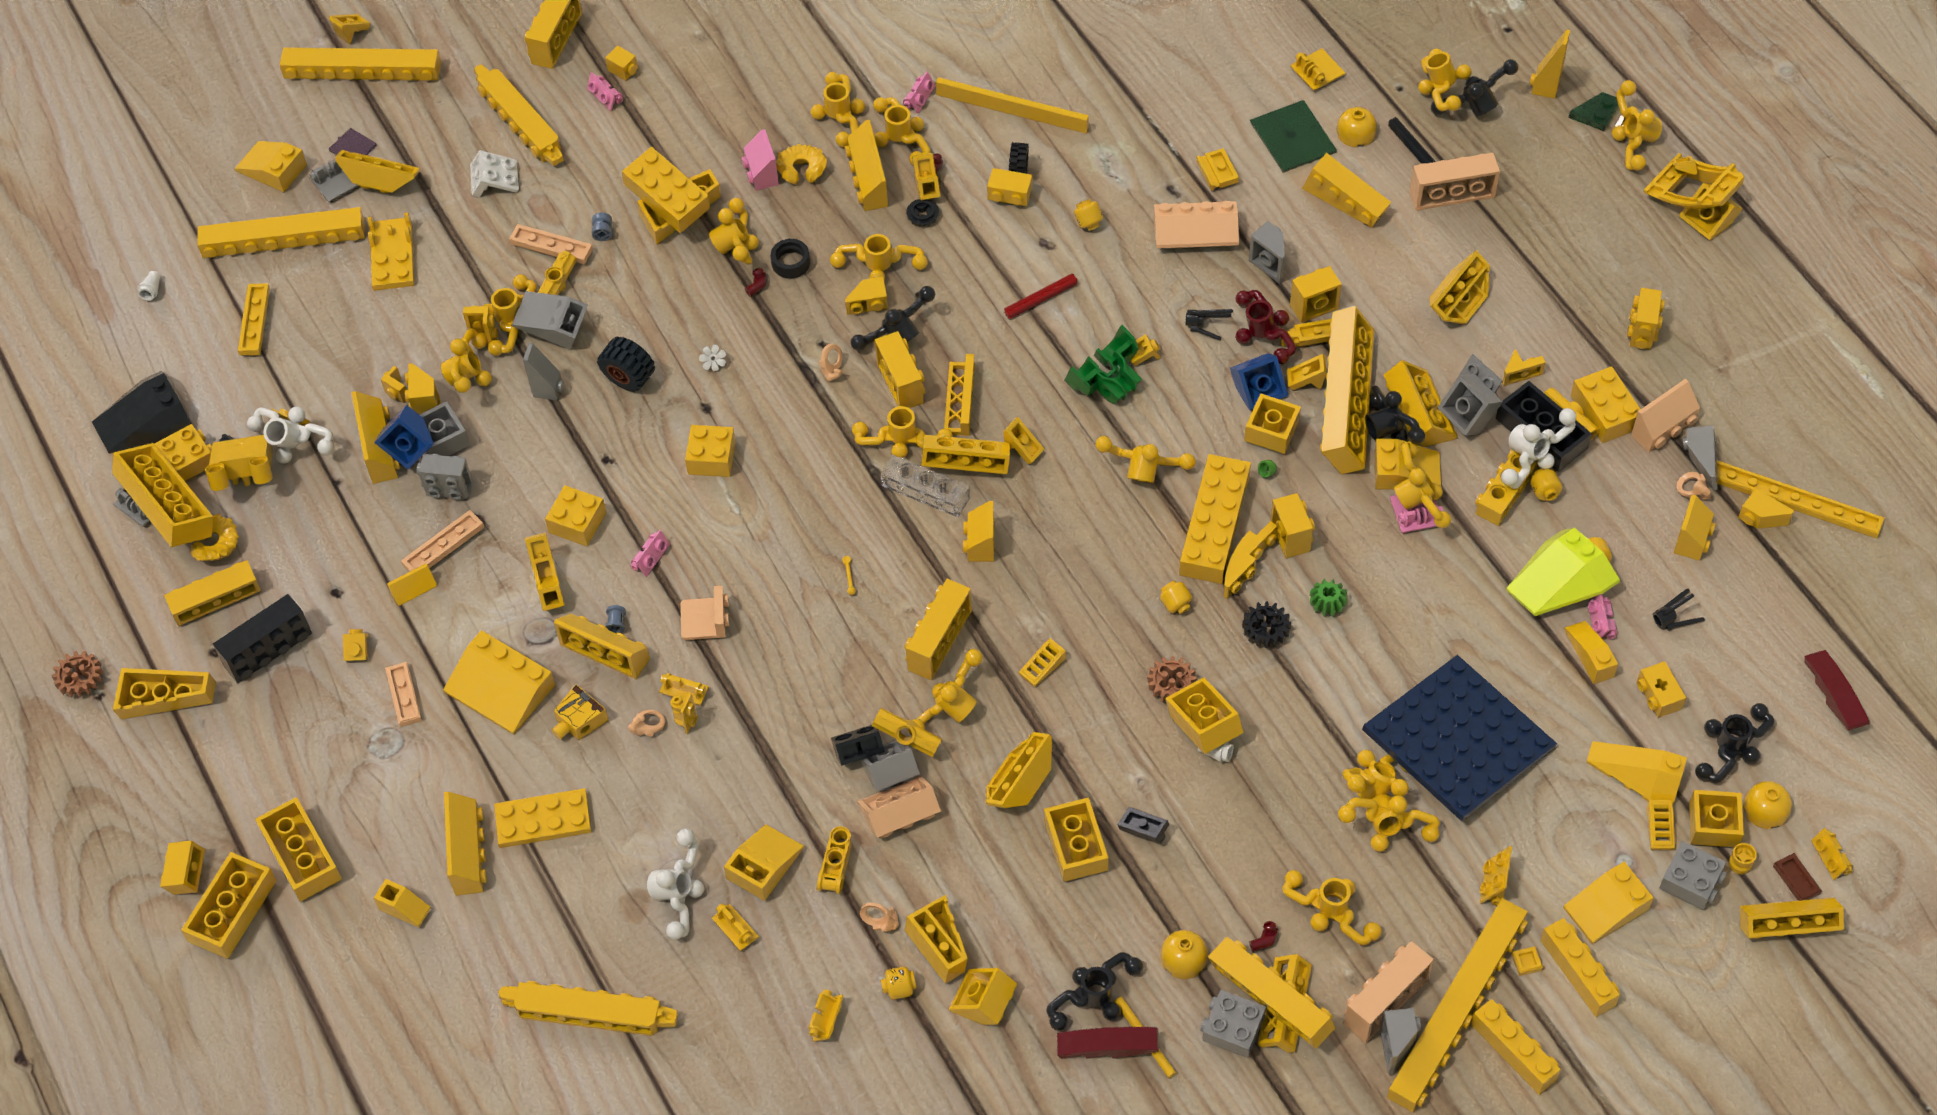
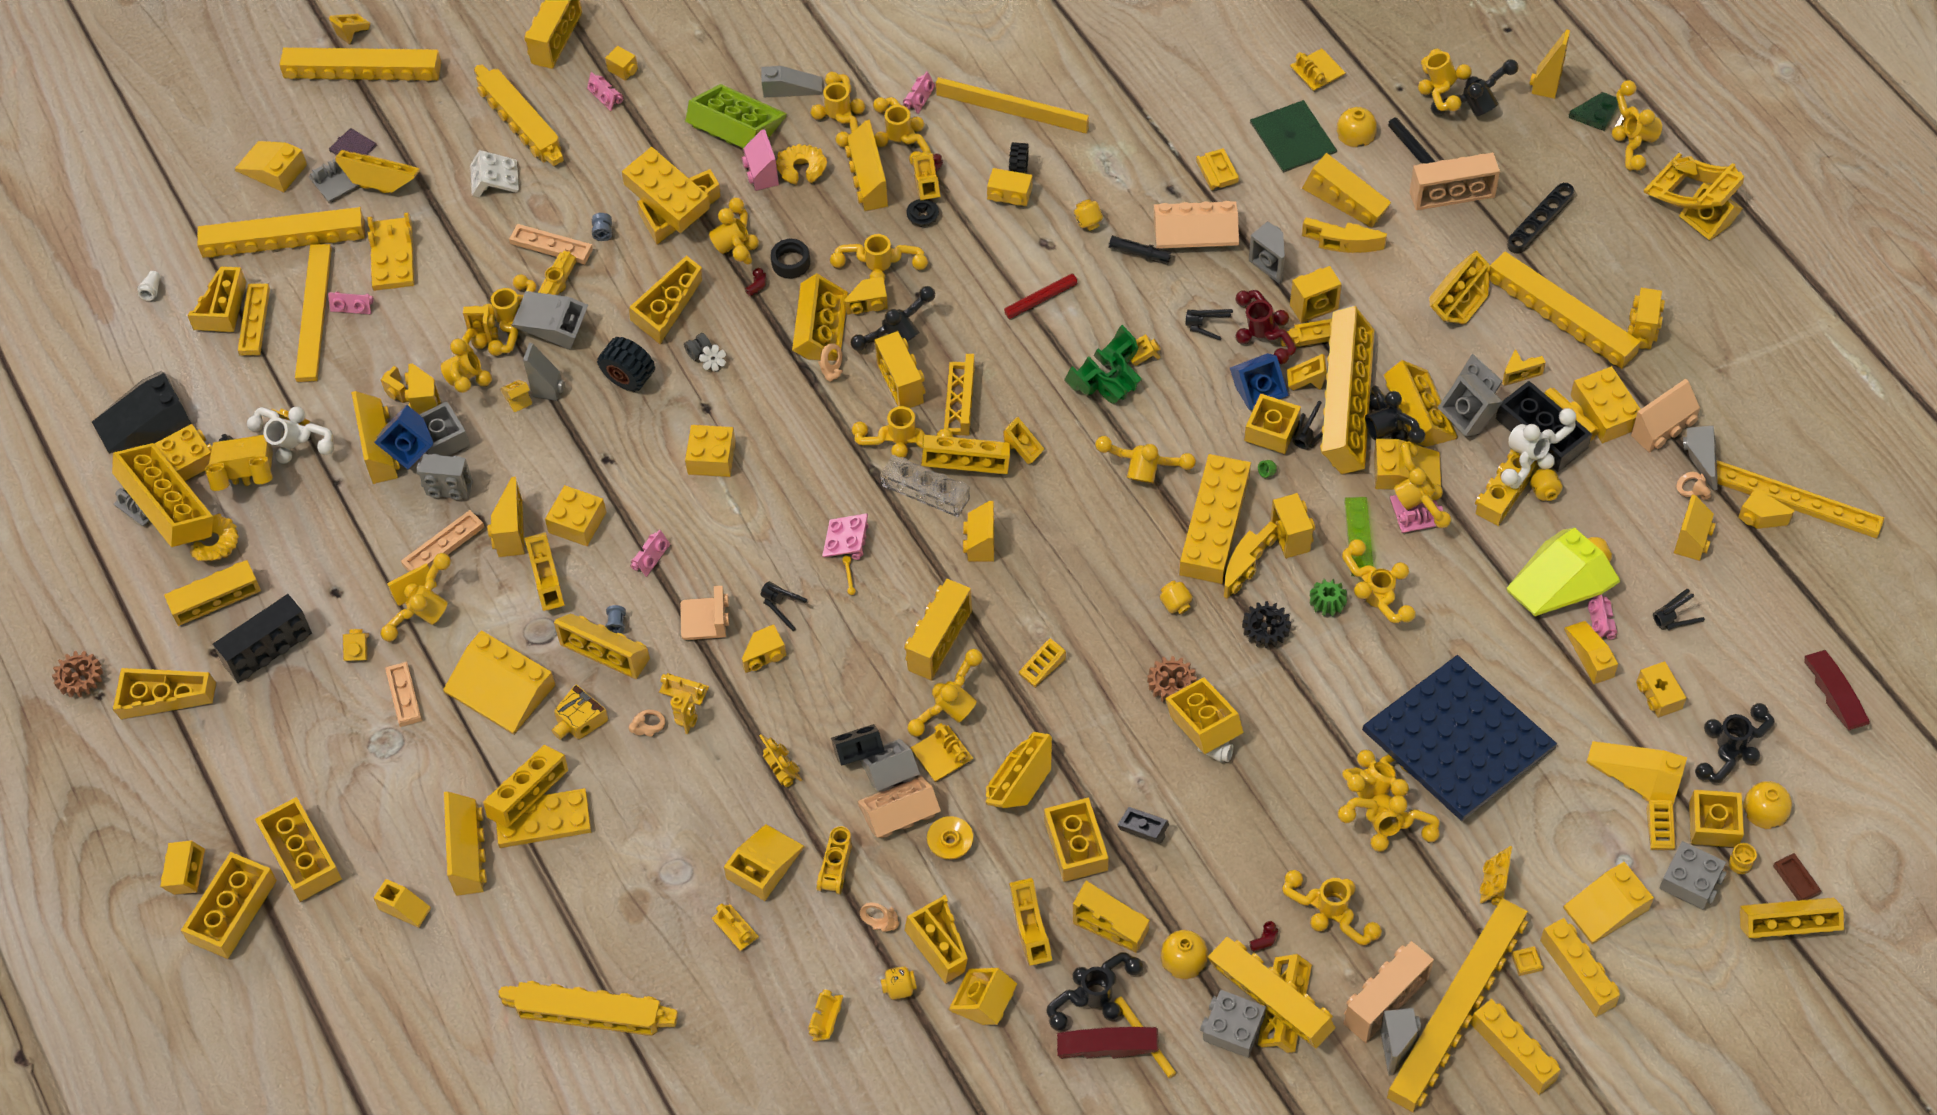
(221, 302): none -> yellow wedge
(313, 313): none -> yellow tile
(350, 303): none -> bright pink hinge
(420, 600): none -> yellow wheel
(507, 522): none -> yellow slope
(517, 395): none -> yellow slope
(525, 786): none -> yellow brick
(666, 299): none -> yellow wedge
(677, 884): white wheel -> none
(695, 347): none -> dark grey wheel
(732, 115): none -> lime slope
(763, 649): none -> yellow slope
(774, 593): none -> black plant
(779, 762): none -> yellow hinge
(784, 81): none -> light grey slope
(819, 318): none -> yellow slope
(846, 536): none -> bright pink hinge
(920, 739): yellow piece -> none
(941, 752): none -> yellow hinge
(950, 828): none -> yellow dish
(1029, 922): none -> yellow arch
(1109, 918): none -> yellow wedge
(1148, 252): none -> black pin
(1304, 436): none -> black plant
(1349, 239): none -> yellow slope
(1358, 527): none -> clear neon green plate
(1374, 577): none -> yellow wheel
(1537, 225): none -> black beam
(1564, 310): none -> yellow brick
(1828, 850): yellow hinge -> none

